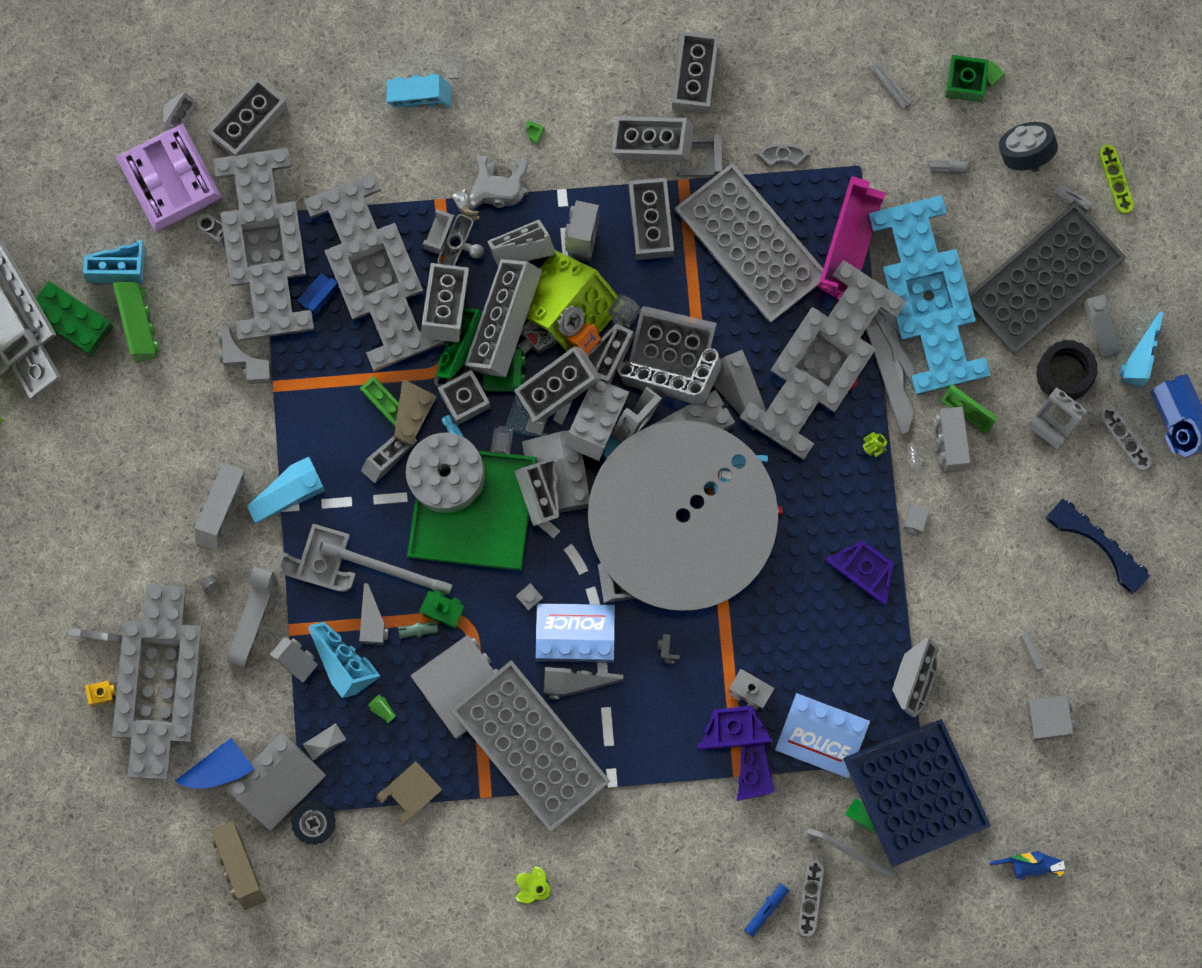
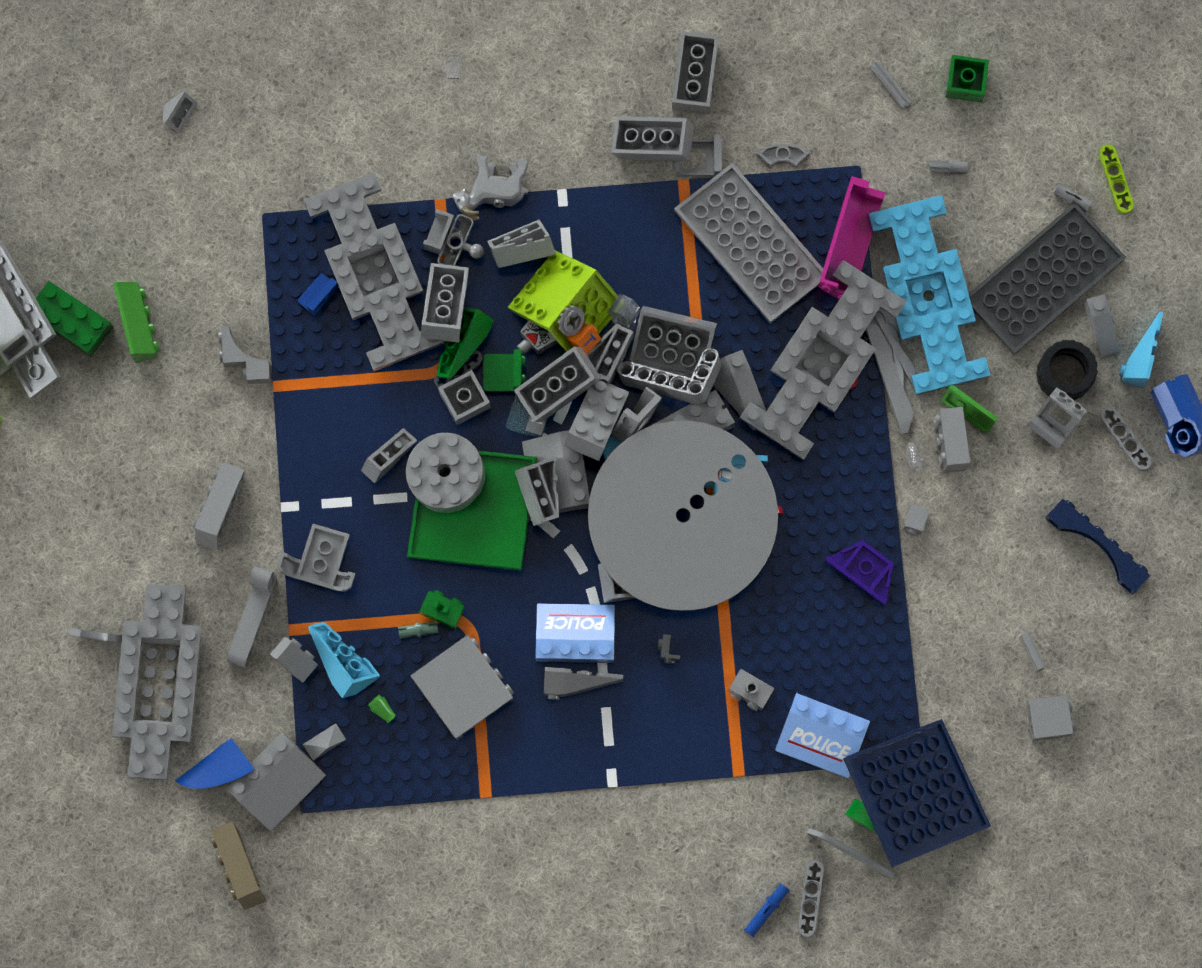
(95, 699): yellow brick -> none
(116, 265): medium azure wedge -> none
(169, 177): lavender piece -> none
(209, 582): light grey plate -> none
(215, 232): light grey piece -> none
(247, 118): light grey brick -> none
(270, 242): light grey piece -> none
(292, 487): medium azure wedge -> none
(313, 822): black wheel -> none
(337, 551): light grey piece -> none
(372, 625): light grey slope -> none
(381, 399): bright green tile -> none
(411, 791): dark tan flag -> none
(412, 411): dark tan wing -> none
(419, 91): medium azure wedge -> none
(451, 427): medium azure axle -> none
(502, 440): clear brick -> none
(503, 317): light grey brick -> none
(529, 597): light grey plate -> none
(529, 886): lime plate -> none
(530, 745): light grey plate -> none
(534, 131): bright green tile -> none
(582, 230): light grey brick -> none
(651, 218): light grey brick -> none
(734, 729): dark purple wing -> none
(755, 773): dark purple wing -> none
(875, 444): lime gear -> none
(916, 676): light grey wedge -> none
(994, 74): bright green tile -> none
(1028, 146): black wheel -> none
(1033, 864): blue animal -> none

